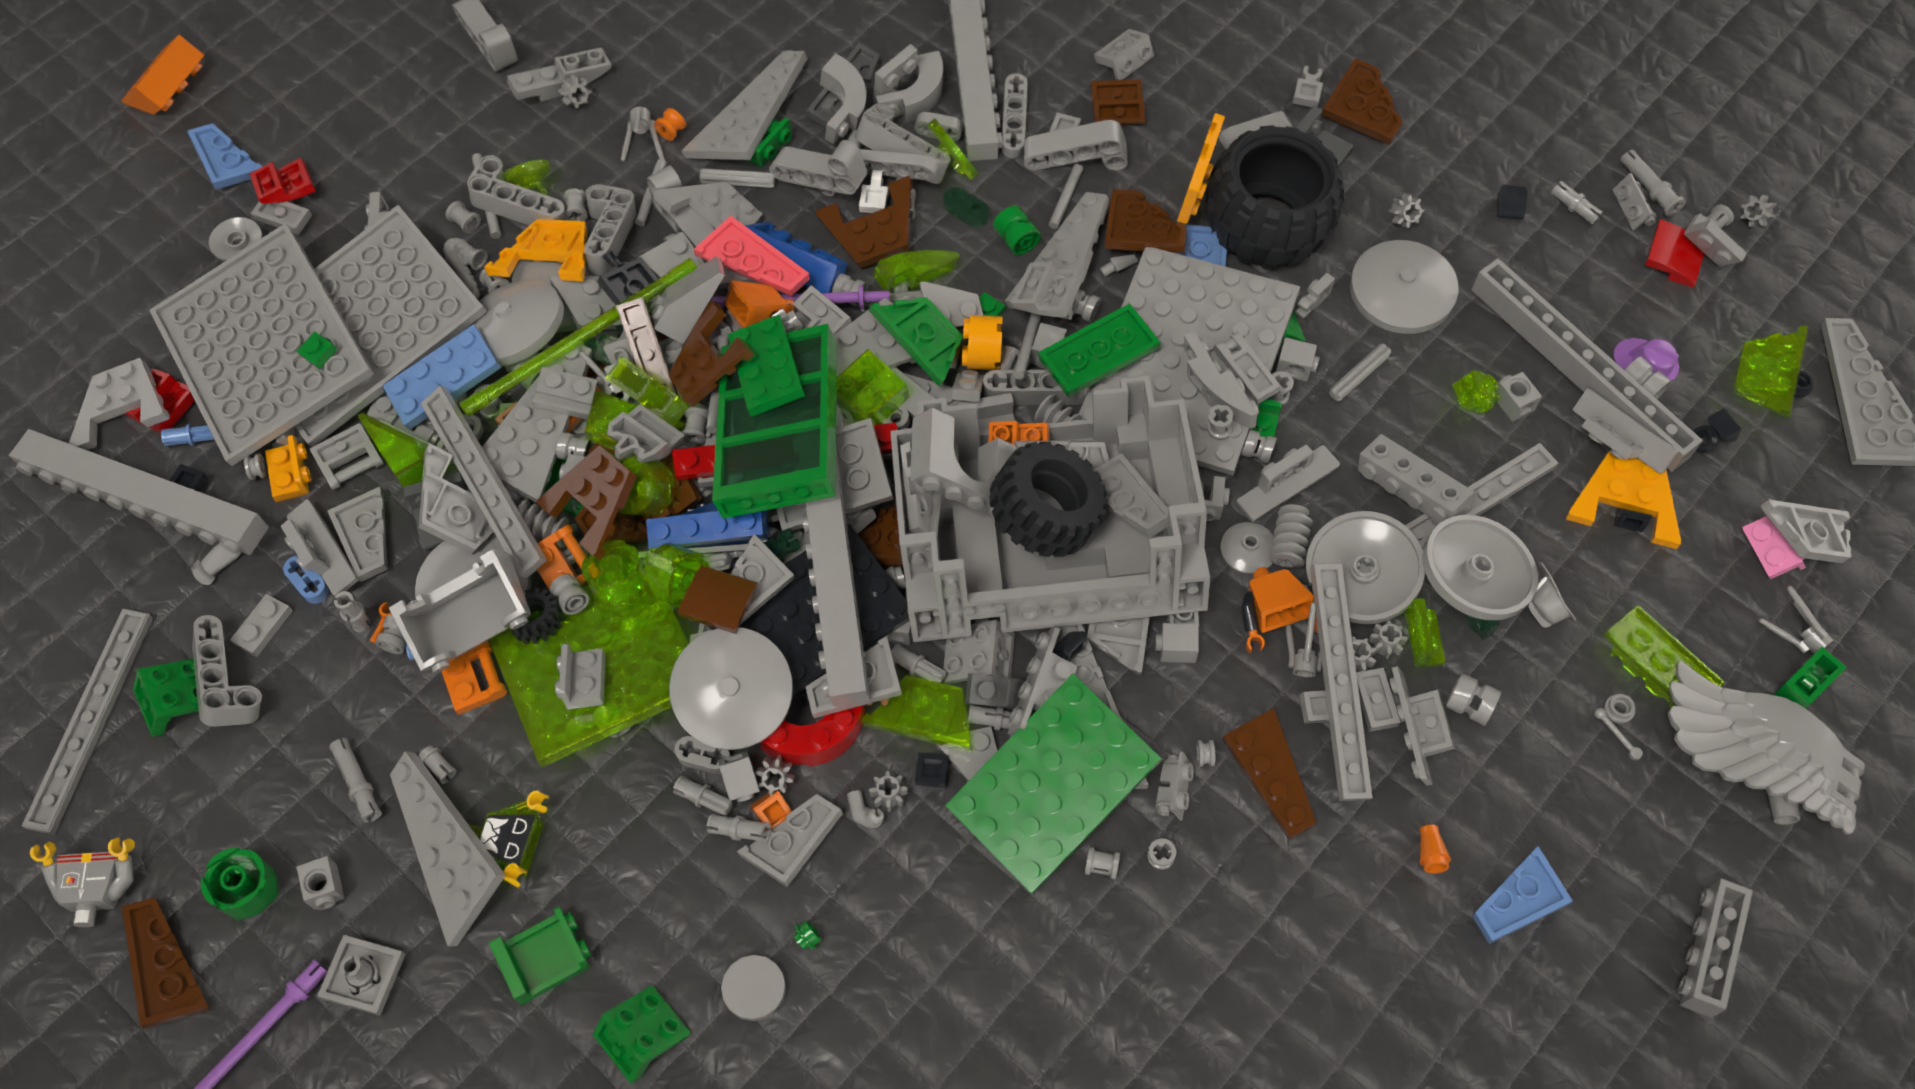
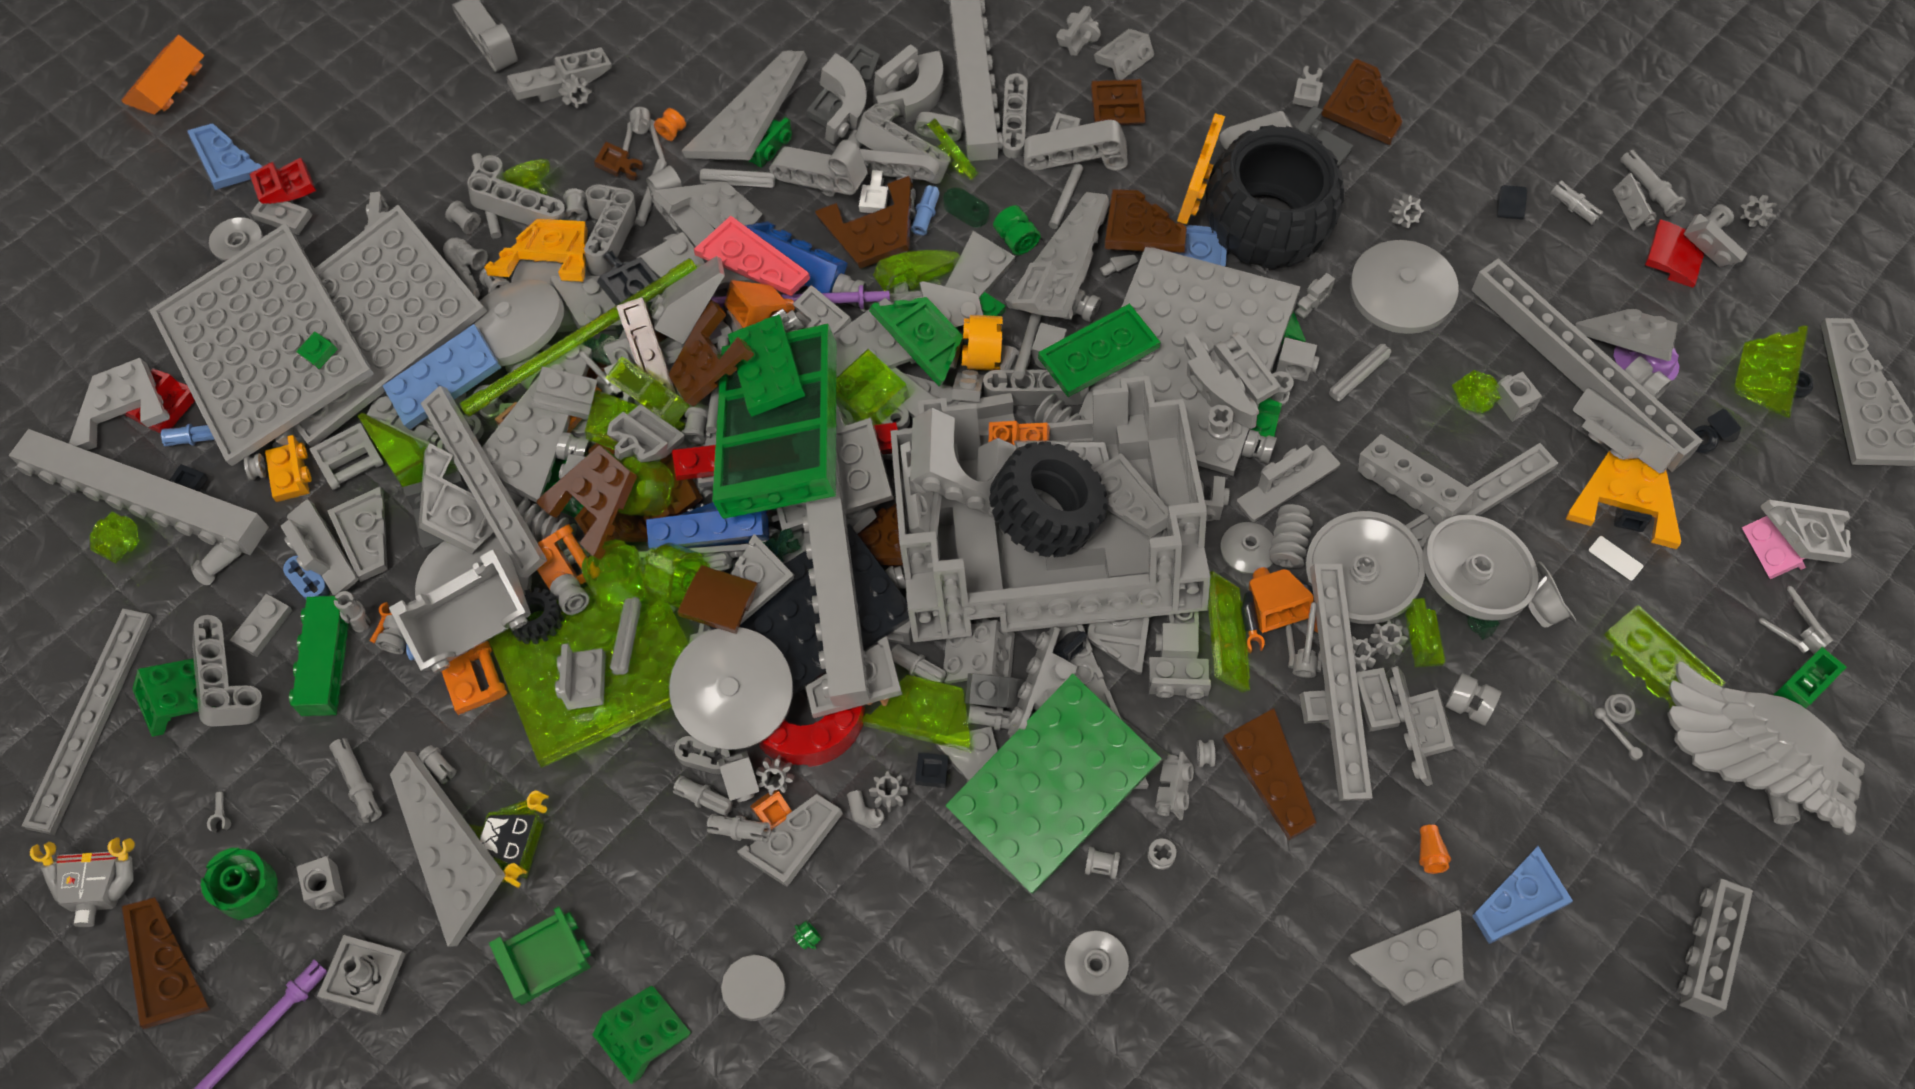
(114, 537): none -> clear neon green brick
(219, 814): none -> light grey hand
(319, 658): none -> green brick
(614, 160): none -> reddish brown plate
(625, 636): none -> light grey axle
(925, 210): none -> medium blue axle
(980, 266): none -> light grey wing
(1080, 31): none -> light grey hips
(1096, 947): none -> light grey dish
(1179, 677): none -> light grey bracket
(1228, 633): none -> clear neon green piece
(1417, 960): none -> light grey wing
(1616, 558): none -> white sticker
(1633, 331): none -> light grey wing

